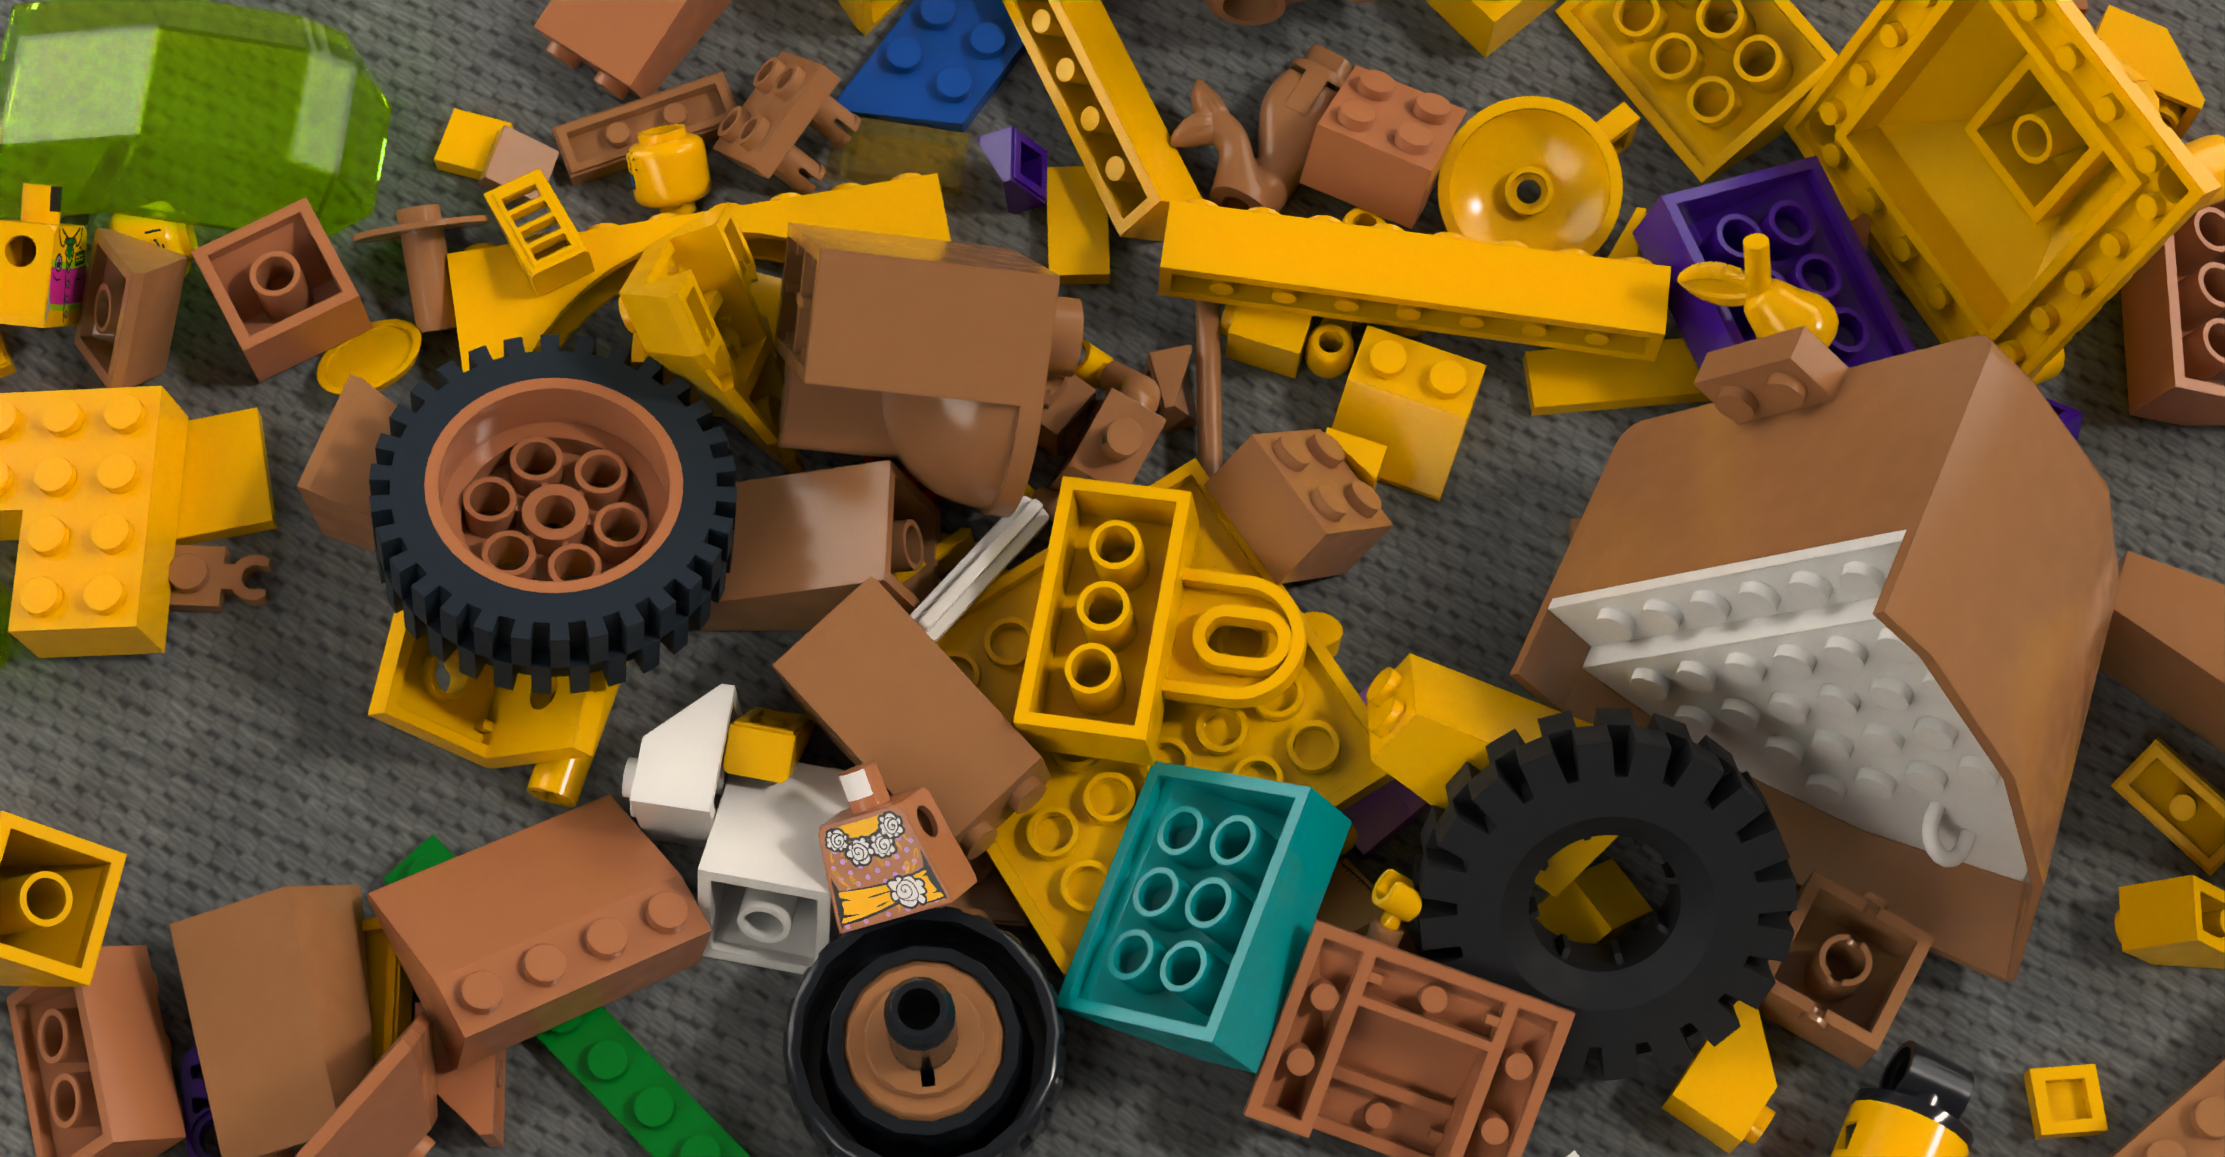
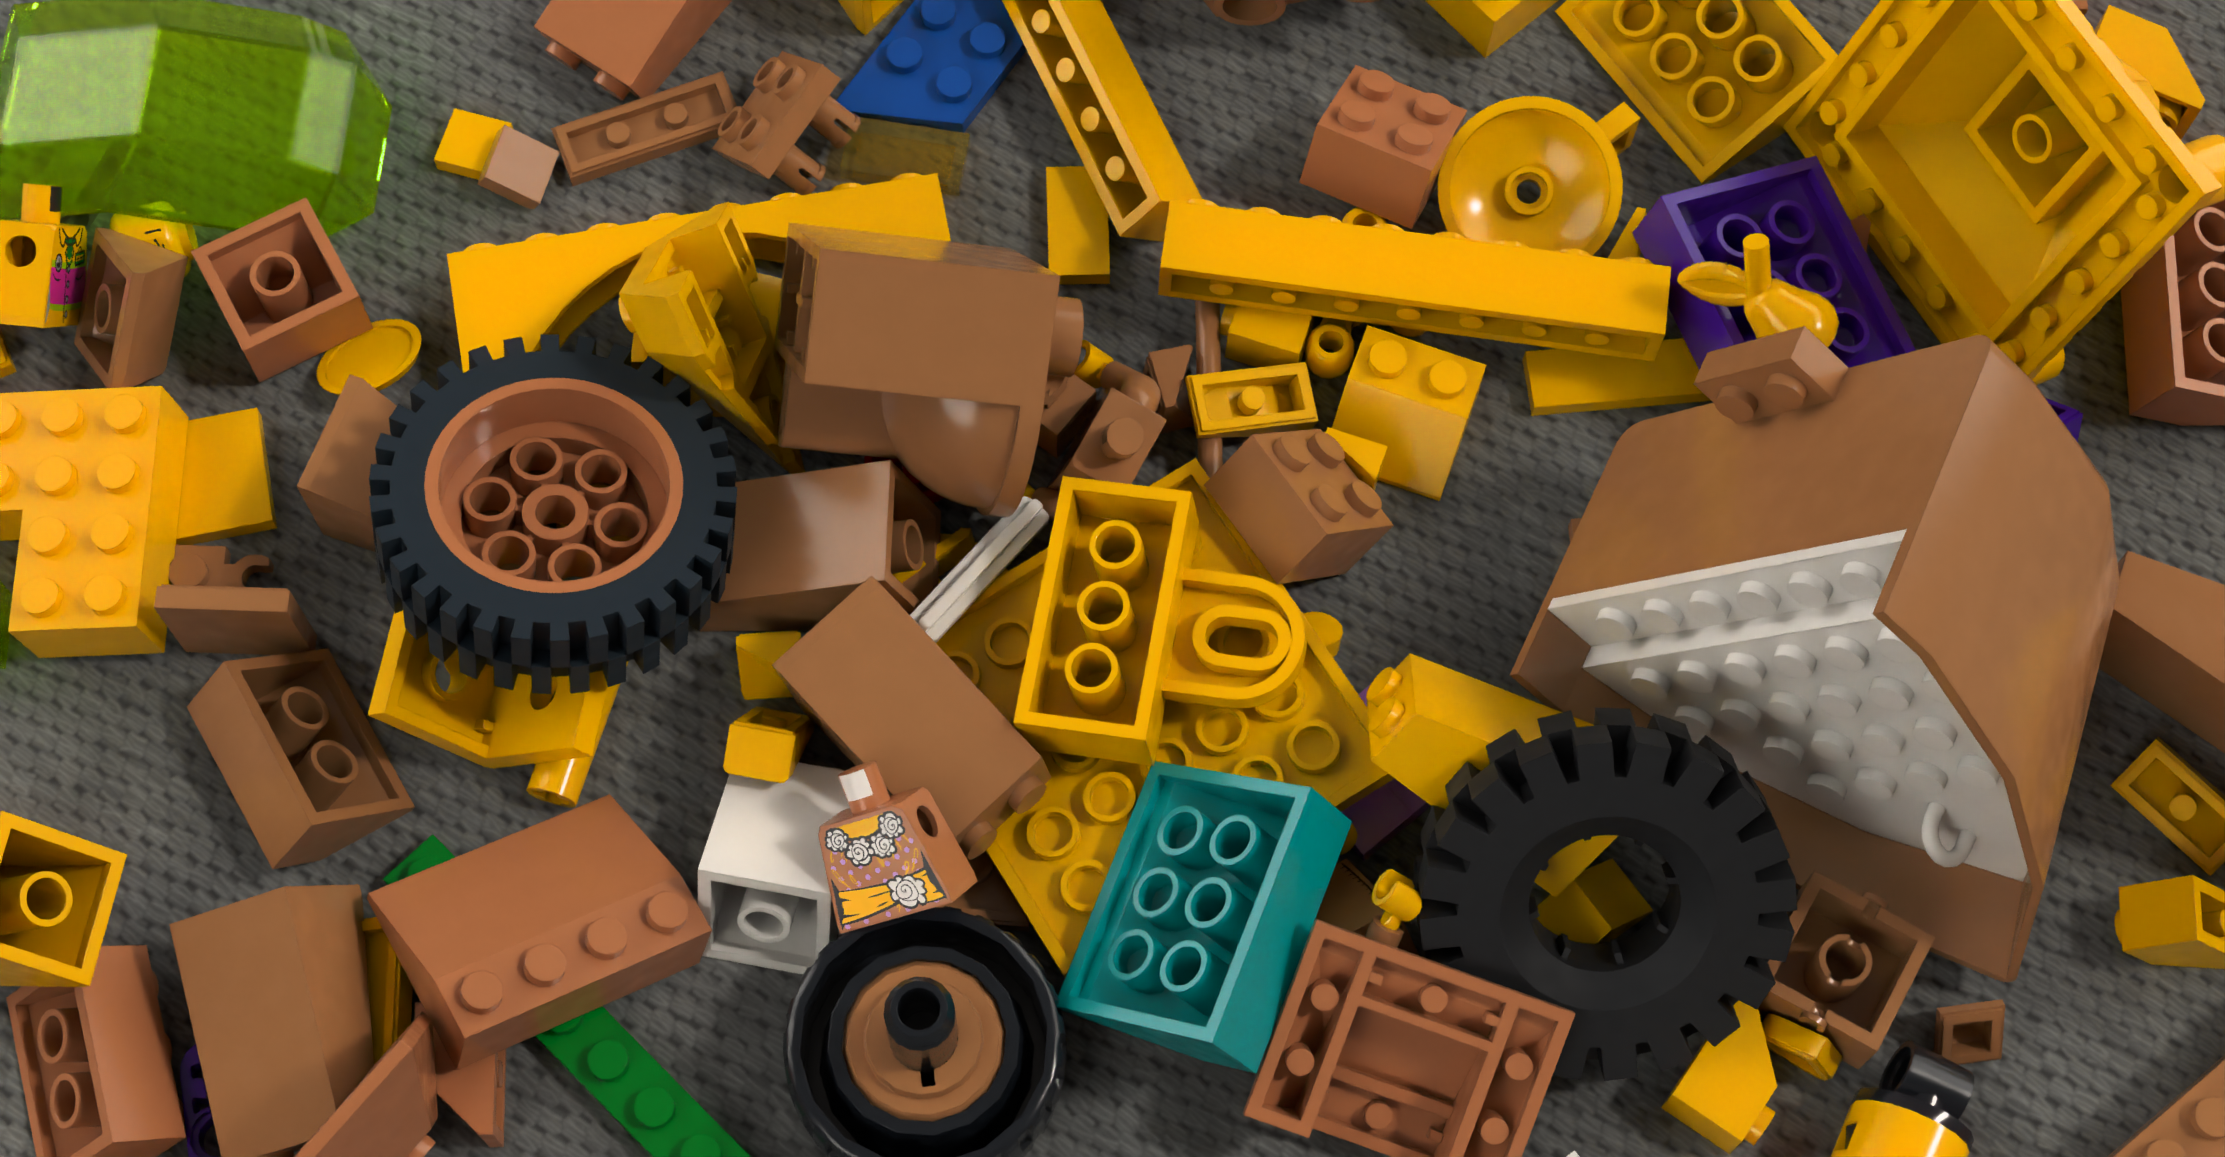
(234, 619): none -> medium nougat tile
(297, 754): none -> medium nougat slope
(426, 261): medium nougat piece -> none
(557, 267): yellow slope -> none
(669, 169): yellow head -> none
(681, 770): white slope -> none
(755, 658): none -> yellow slope
(1019, 165): dark purple slope -> none
(1252, 401): none -> yellow slope
(1284, 132): medium nougat piece -> none
(1801, 1047): none -> yellow tile
(1970, 1031): none -> medium nougat slope
(2065, 1101): yellow tile -> none

